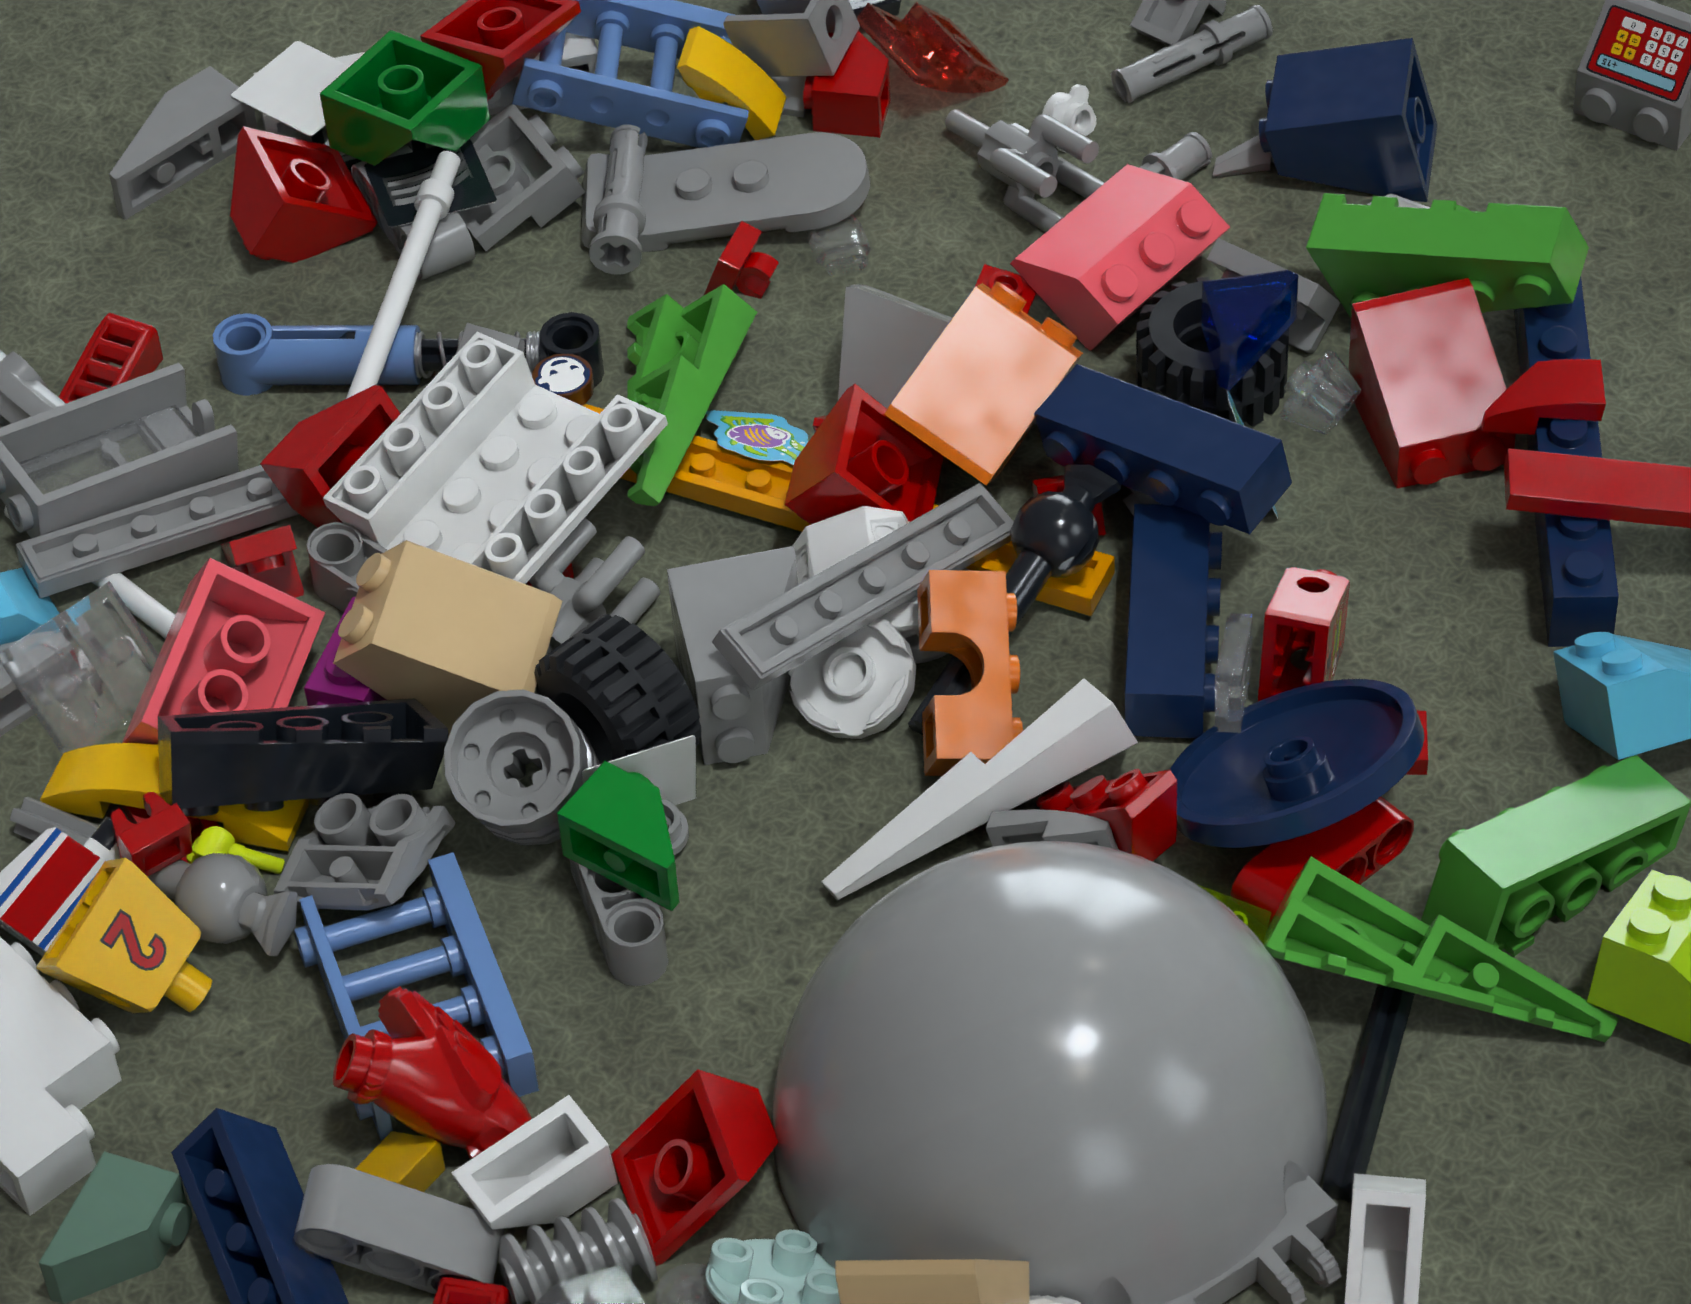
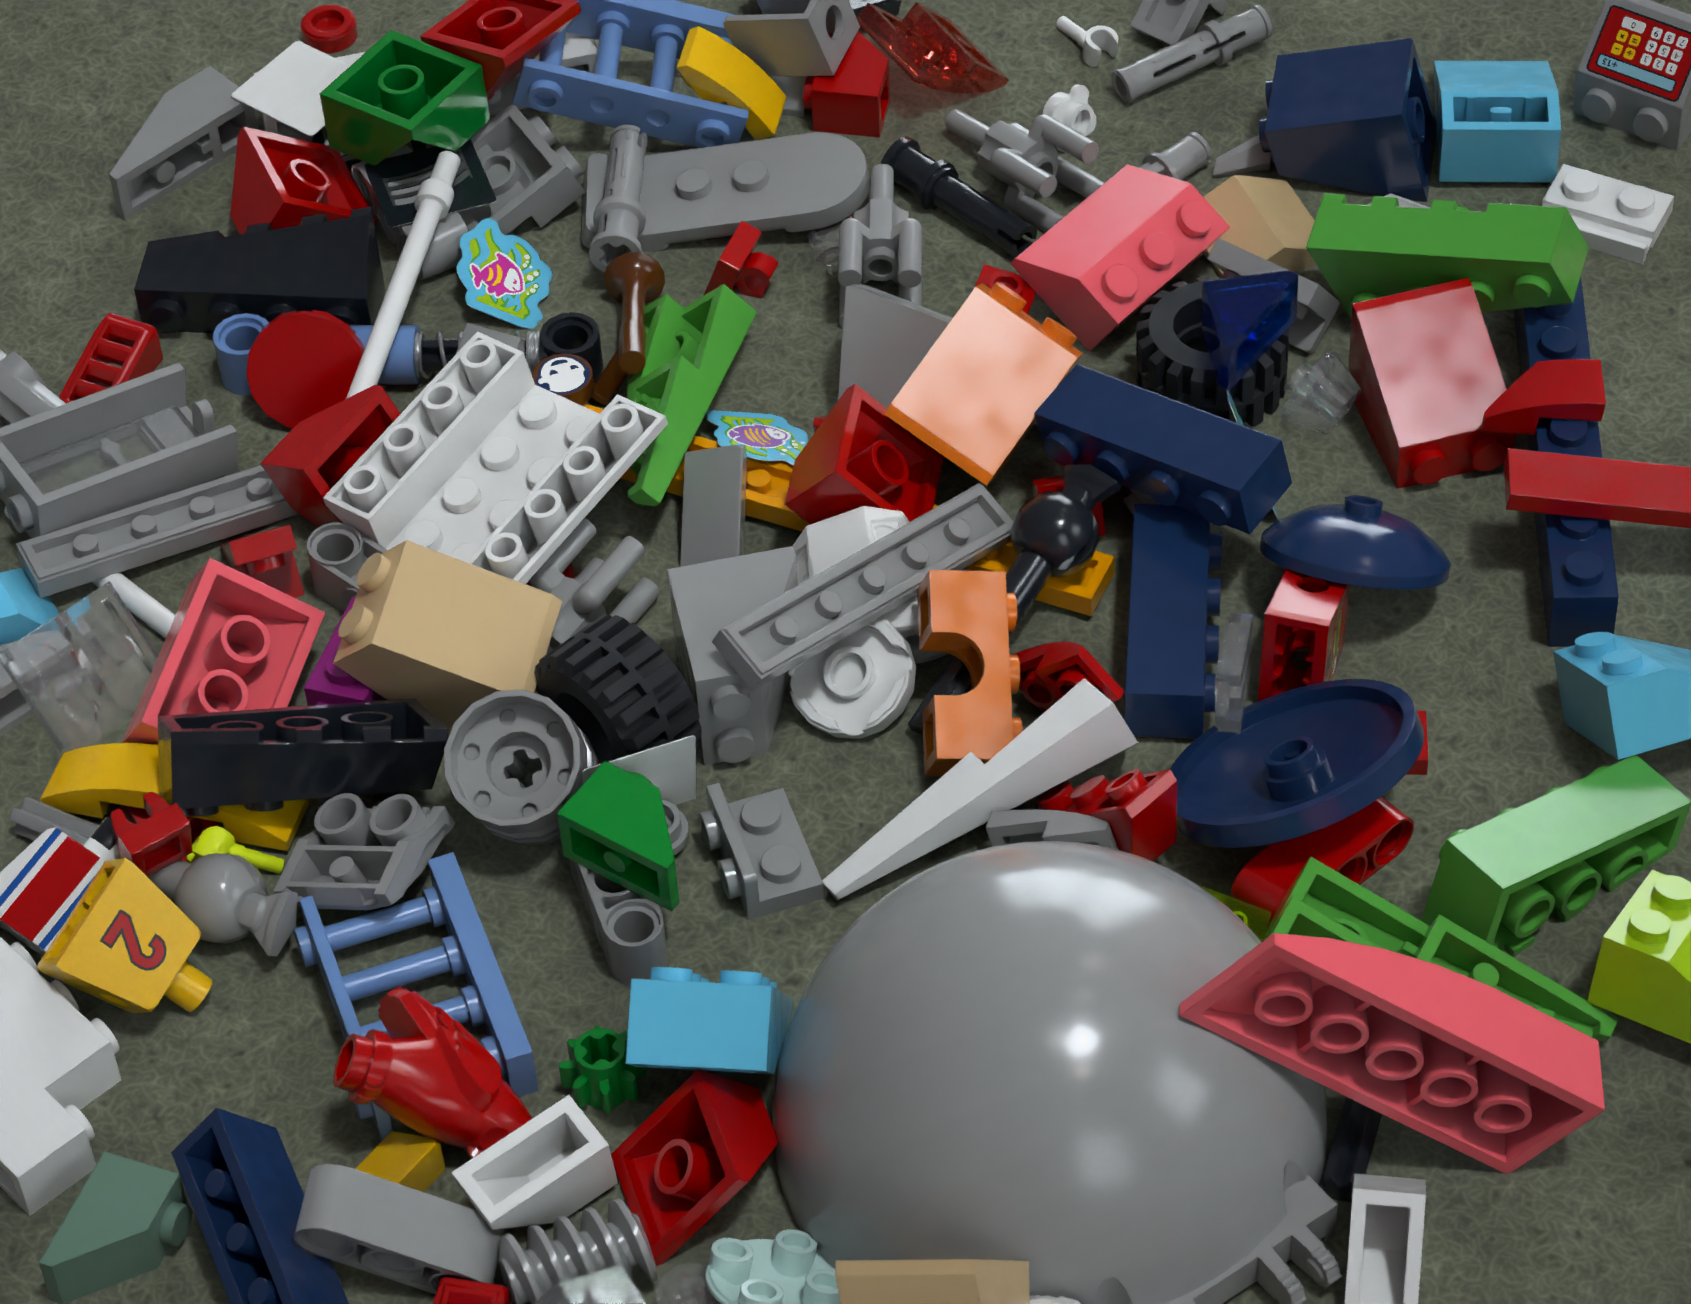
(265, 272): none -> black wedge
(302, 365): none -> red tile
(329, 28): none -> red tile
(502, 275): none -> sticker
(599, 1070): none -> green gear
(632, 282): none -> reddish brown piece
(705, 1025): none -> medium azure slope
(713, 504): none -> light grey slope
(761, 850): none -> light grey bracket
(881, 243): none -> light grey plant
(939, 186): none -> black pin
(1056, 668): none -> red slope
(1091, 41): none -> white hand
(1264, 220): none -> tan slope
(1356, 546): none -> dark blue dish
(1410, 1043): none -> coral slope
(1496, 121): none -> medium azure slope
(1610, 212): none -> white plate

